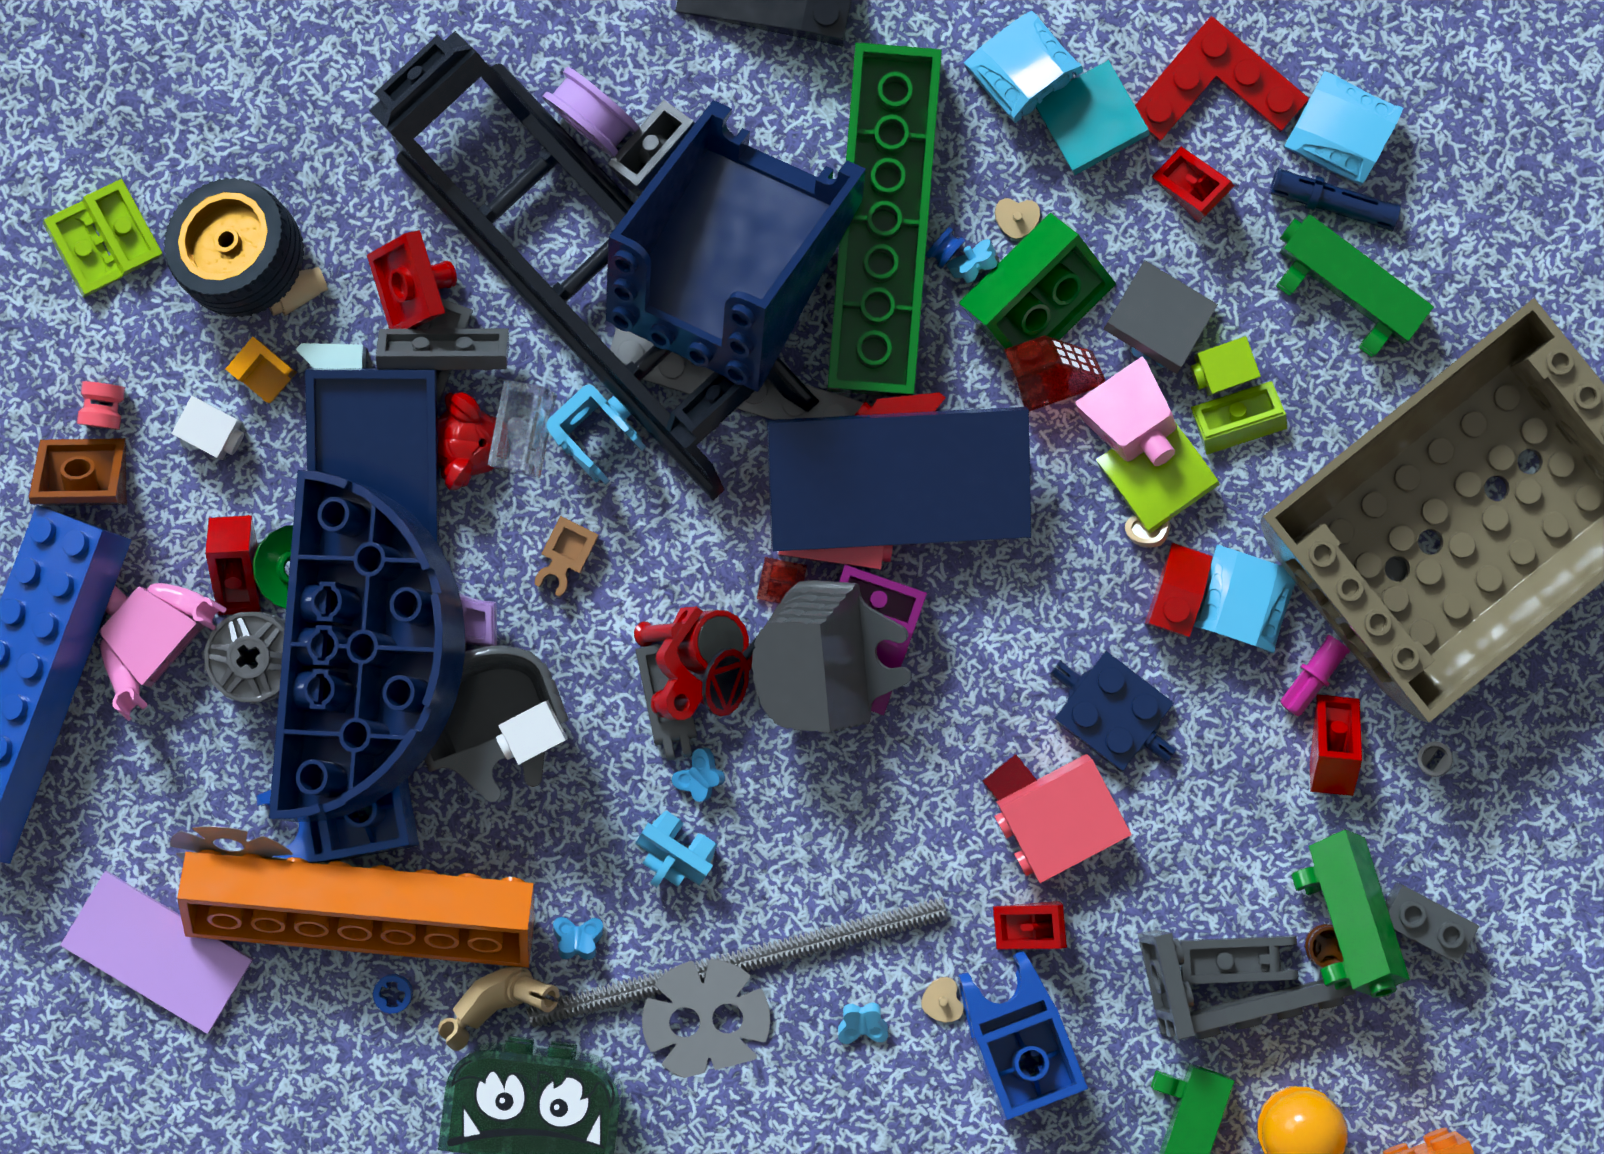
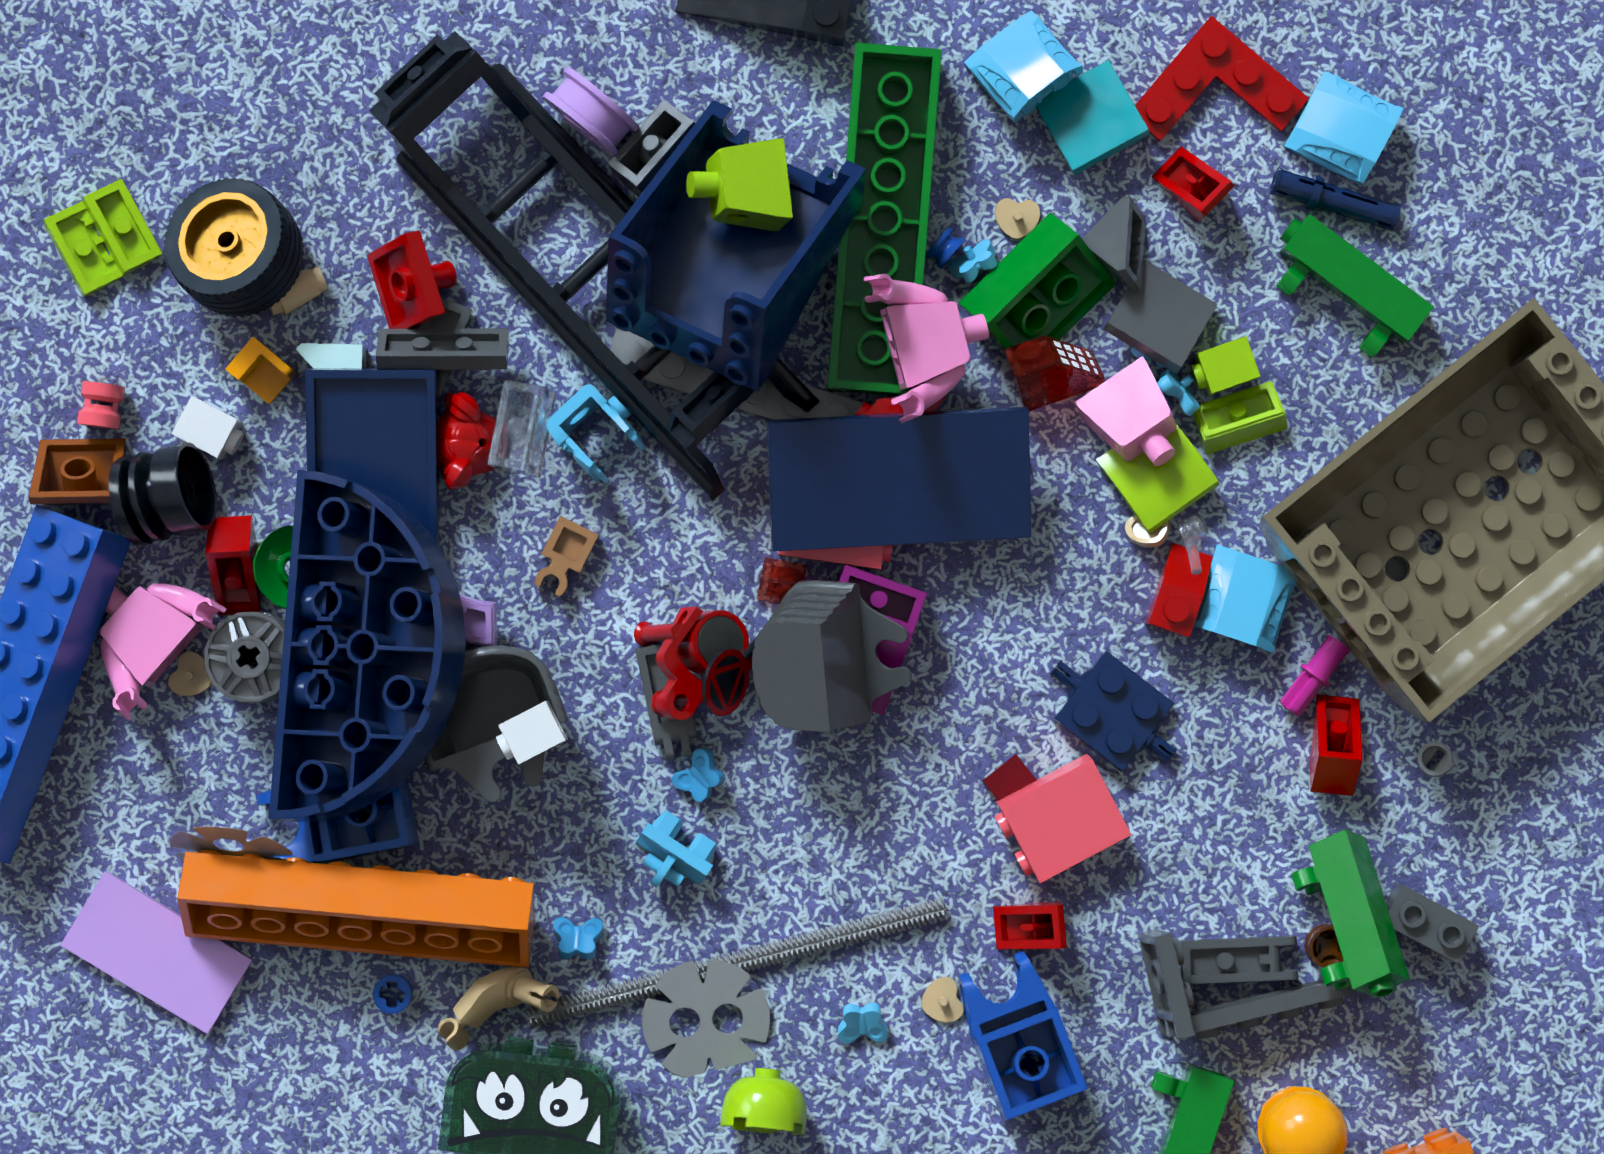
(163, 494): none -> black wheel
(190, 676): none -> tan piece
(746, 185): none -> lime torso
(764, 1104): none -> lime cylinder
(924, 340): none -> bright pink torso
(1119, 242): none -> dark grey slope
(1180, 389): none -> medium azure piece
(1191, 532): none -> clear hand

